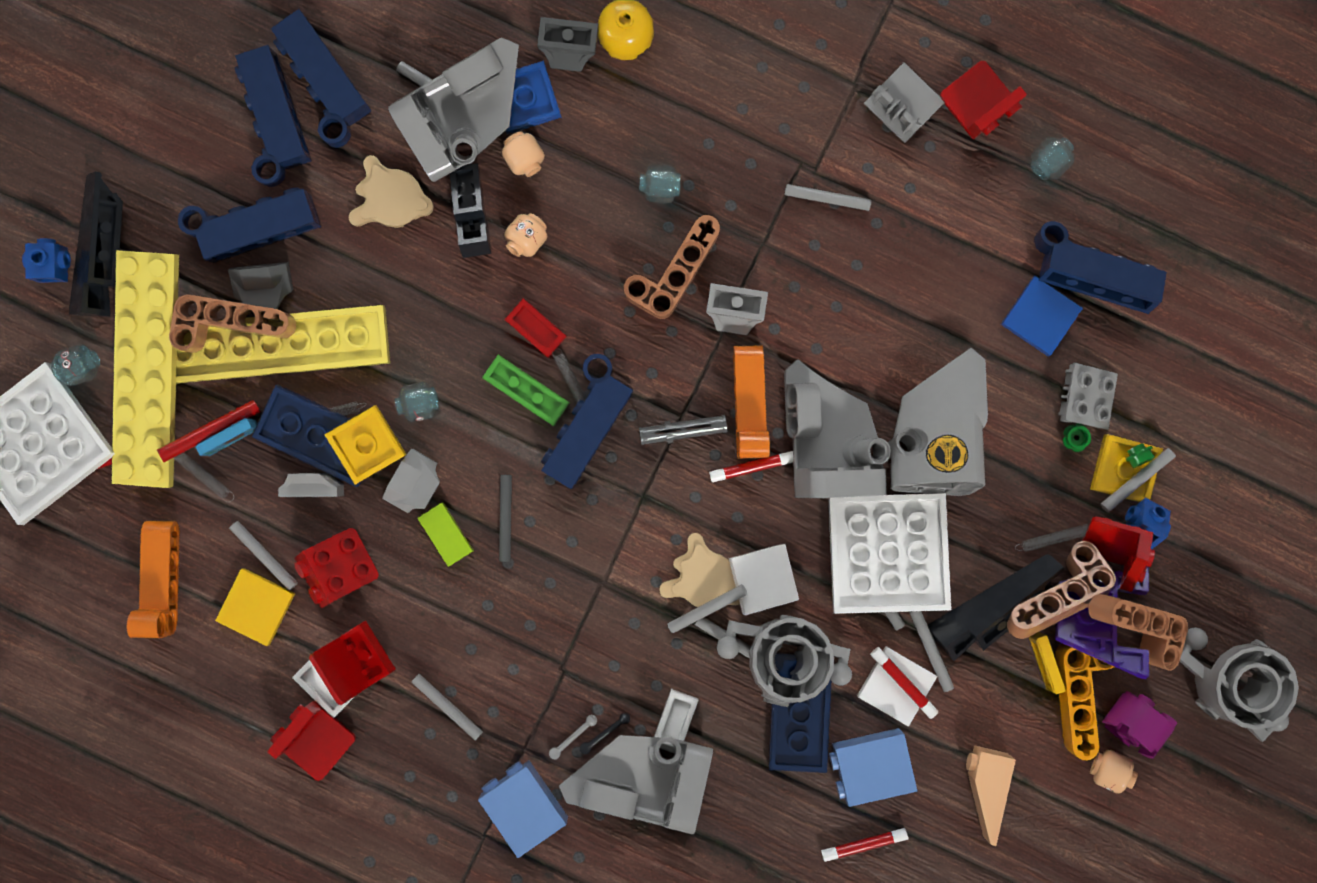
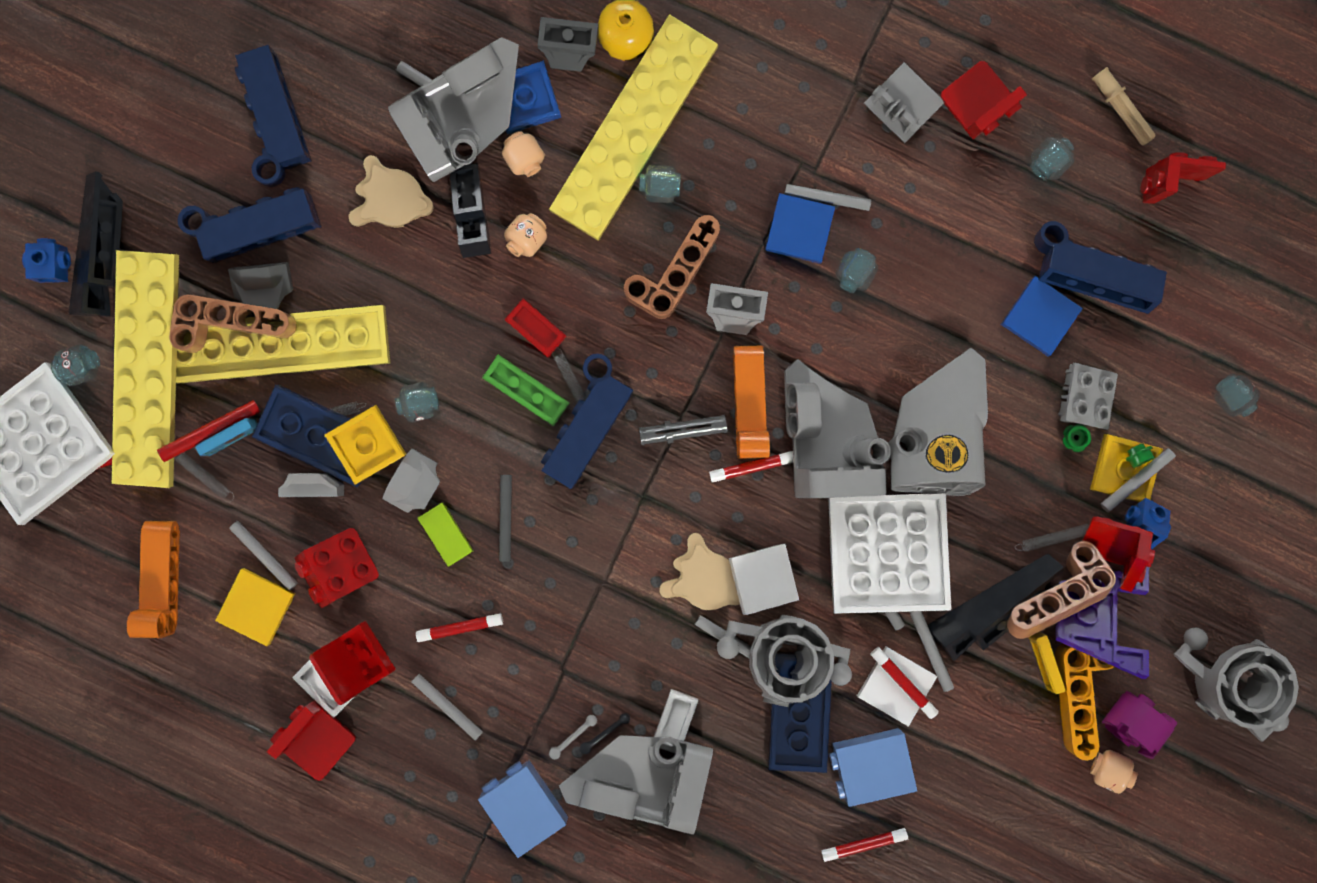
(323, 73): dark blue hinge -> none
(459, 627): none -> red bar
(633, 127): none -> light yellow plate
(707, 608): light grey bar -> none
(800, 228): none -> blue tile
(856, 270): none -> clear light blue head
(990, 782): light nougat slope -> none
(1123, 105): none -> tan axle
(1162, 631): nougat beam -> none
(1163, 177): none -> red bracket
(1237, 395): none -> clear light blue head

